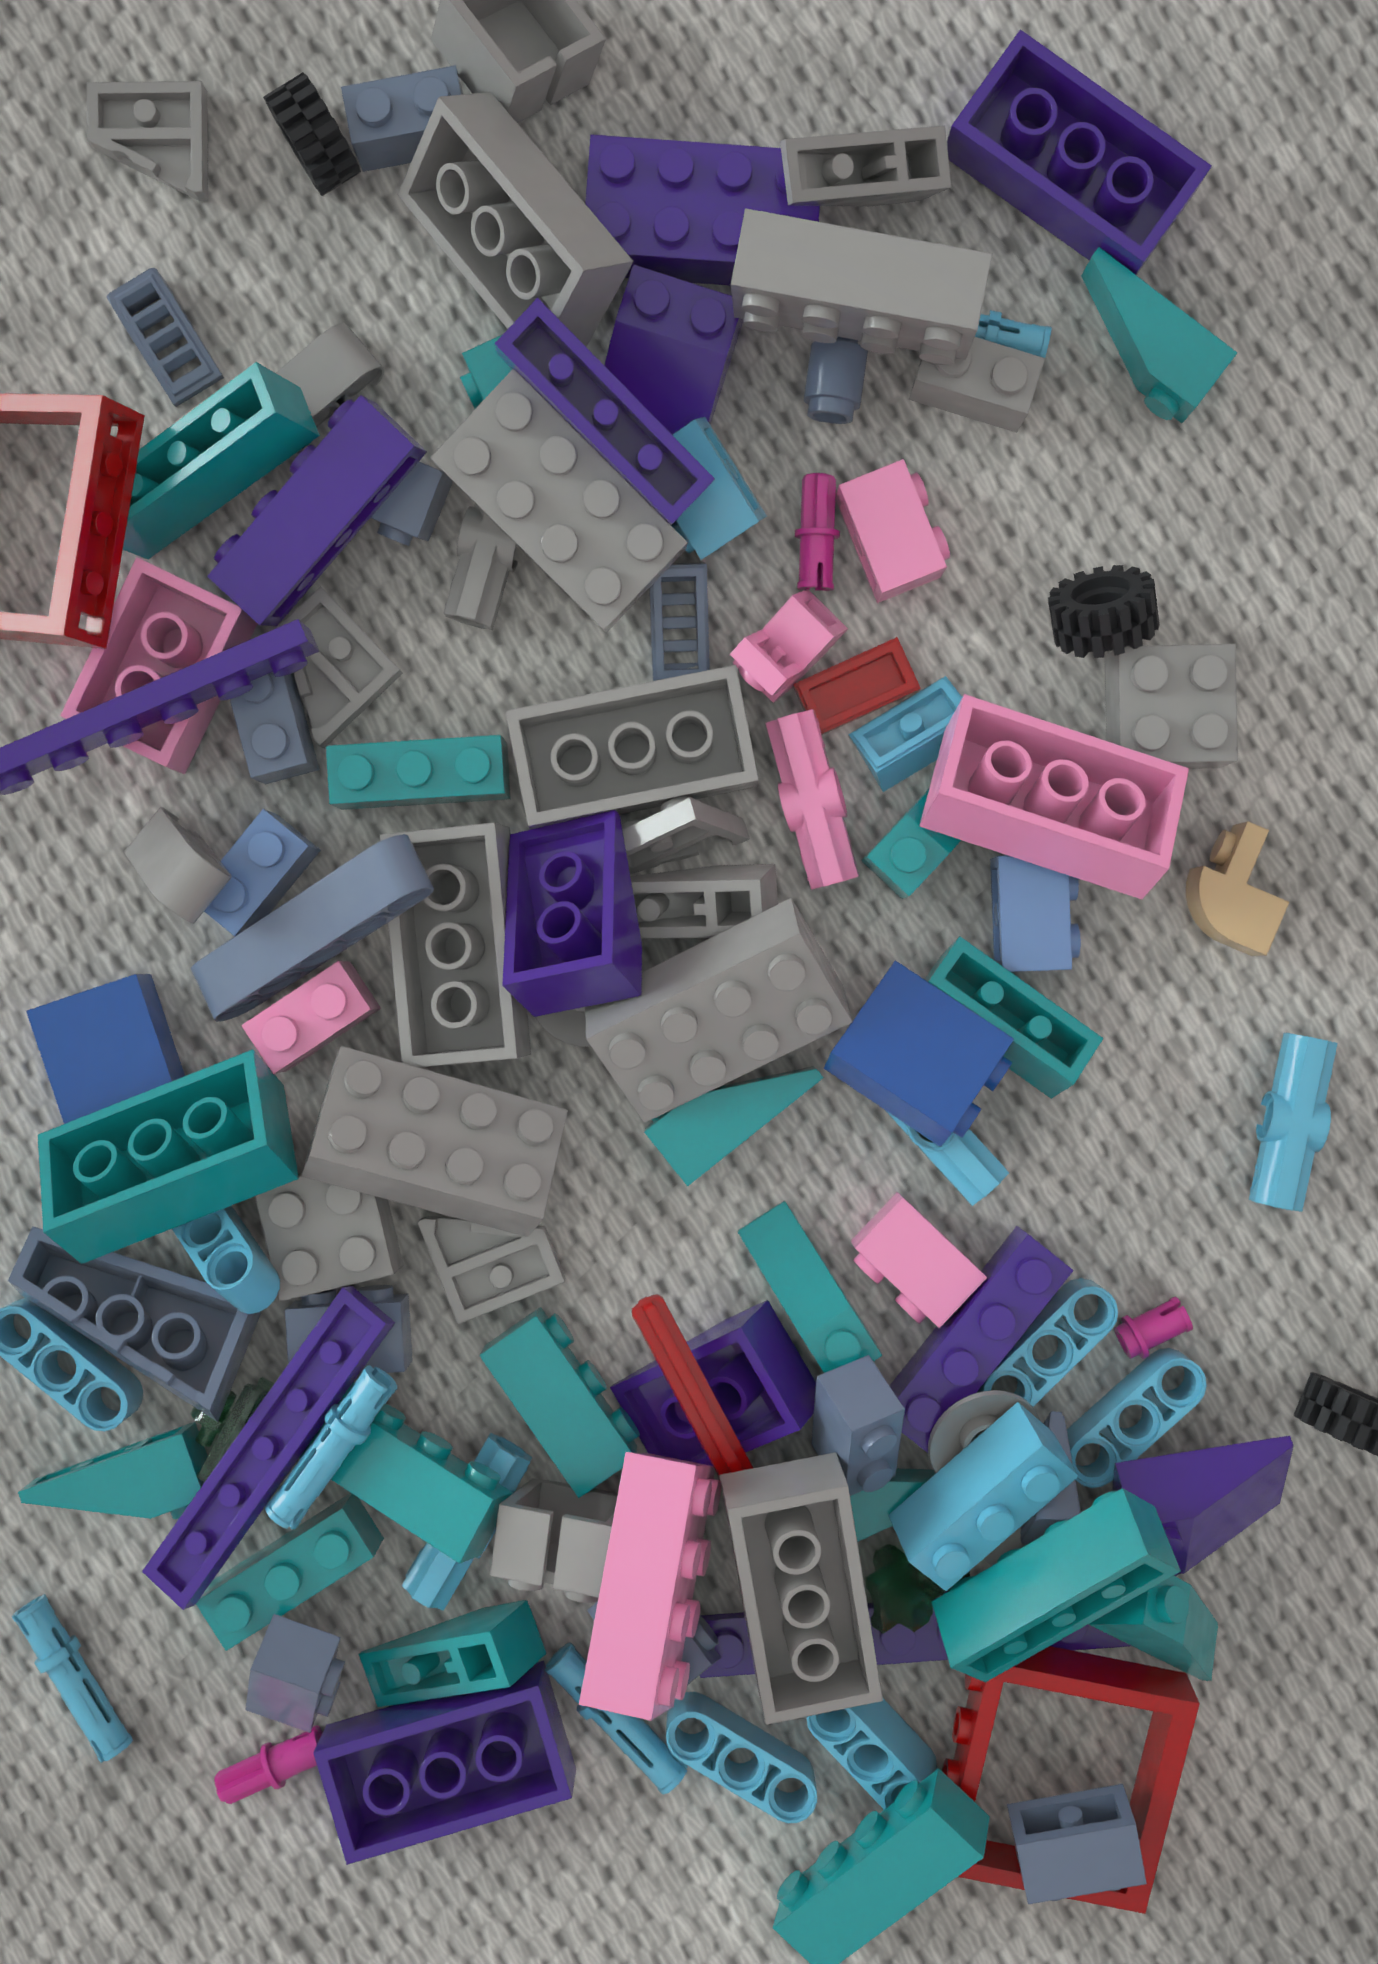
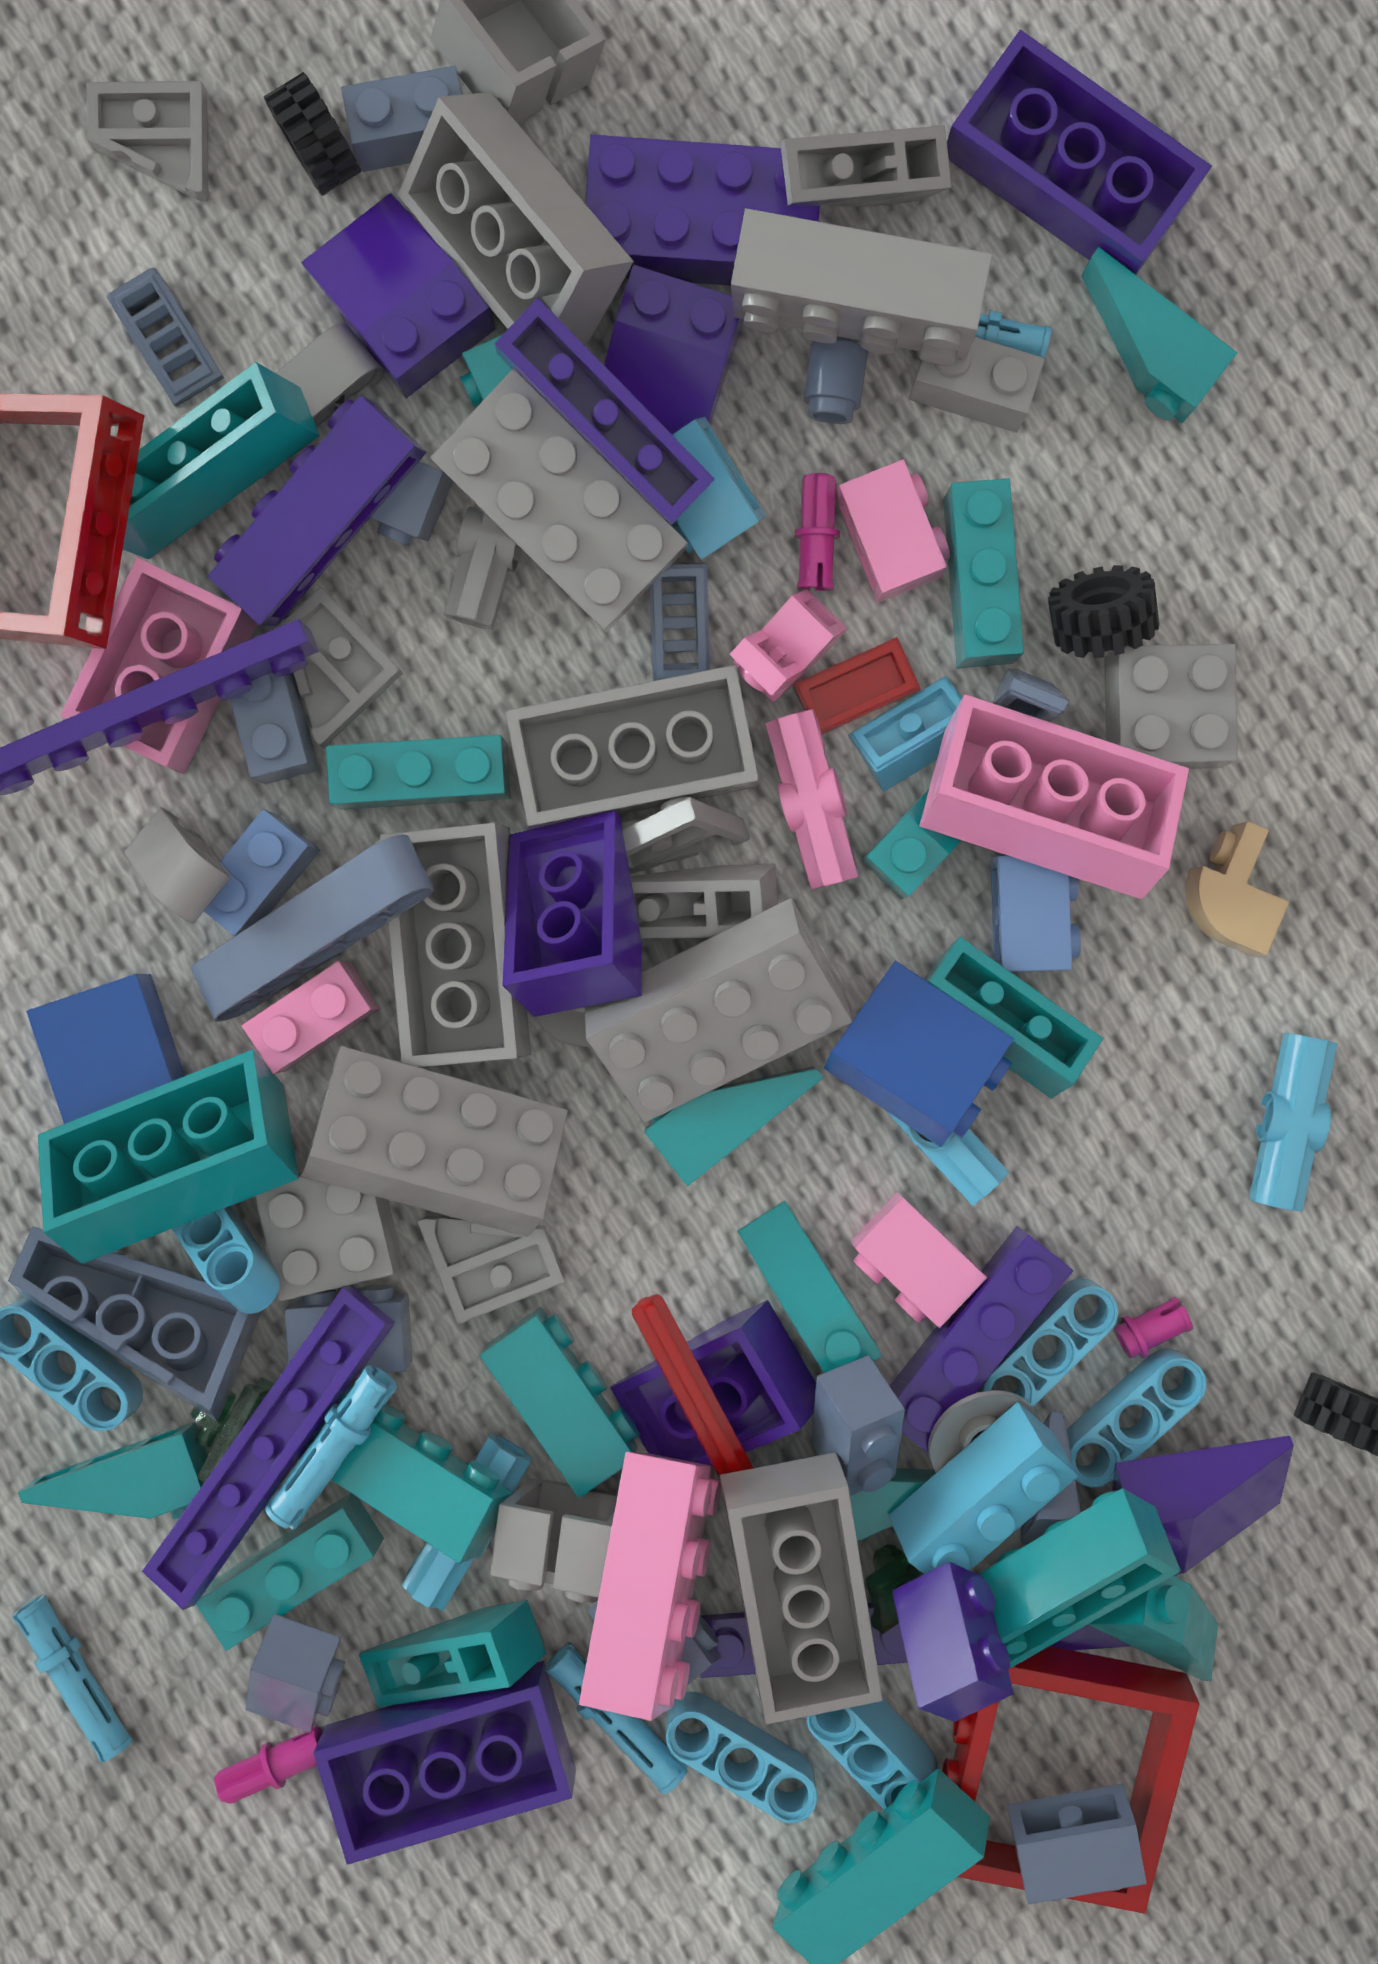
(400, 294): none -> dark purple slope
(952, 1642): none -> dark purple brick
(983, 573): none -> teal brick
(1030, 695): none -> sand blue slope

